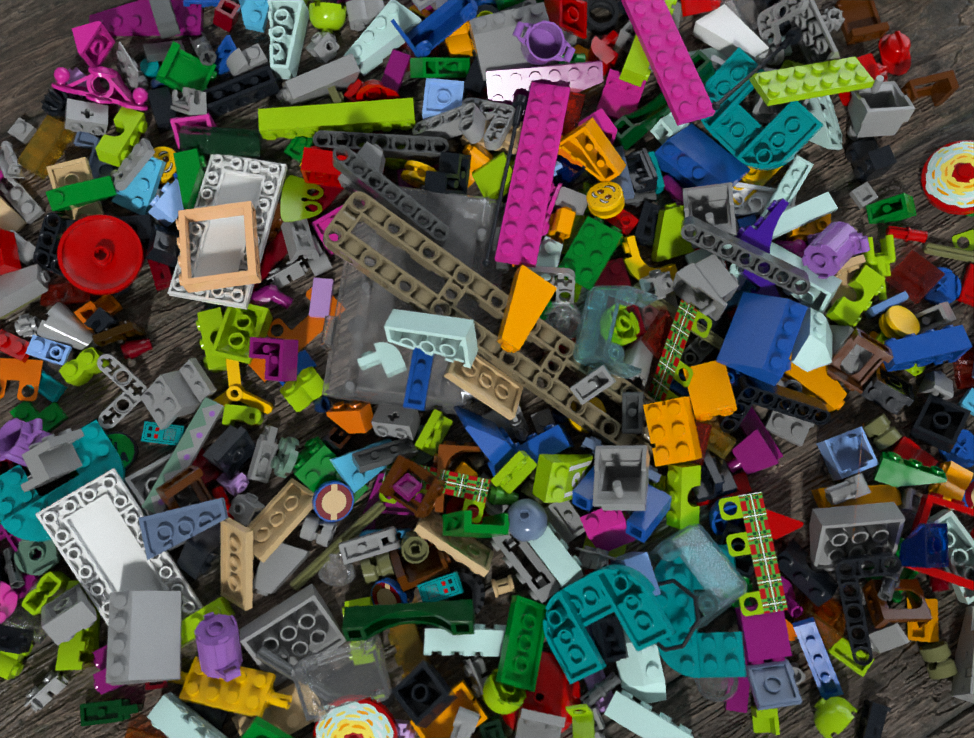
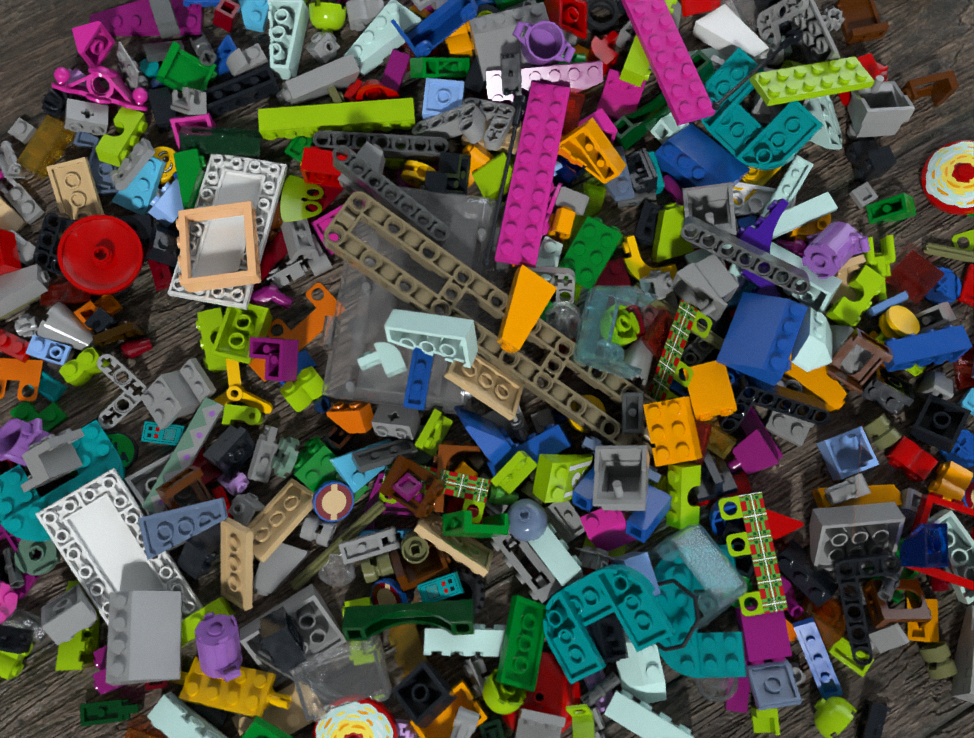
(39, 695): light grey hinge -> none
(47, 589): lime brick -> none
(81, 194): green slope -> none
(282, 640): none -> black brick
(321, 297): lavender tile -> none
(503, 586): tan bush -> none
(510, 74): none -> black hinge
(592, 384): light grey slope -> none
(605, 199): yellow head -> none
(624, 221): red bracket -> none
(895, 52): red piece -> none
(902, 472): green slope -> none
(907, 234): red axle -> none

